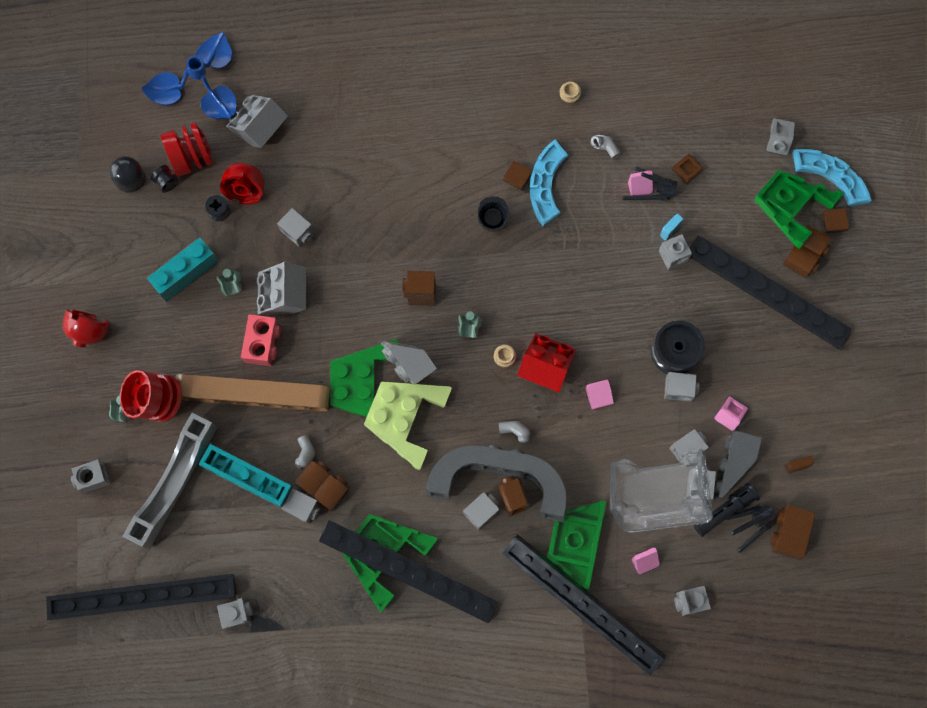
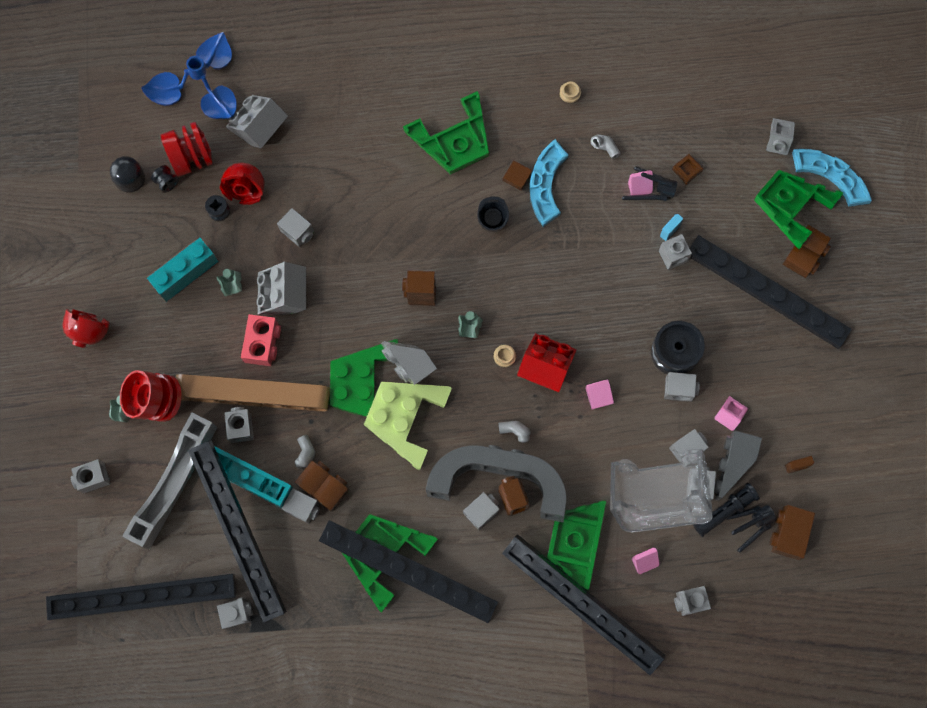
(237, 531): none -> black plate
(242, 434): none -> light grey brick
(457, 145): none -> green wing
(835, 220): reddish brown tile -> none

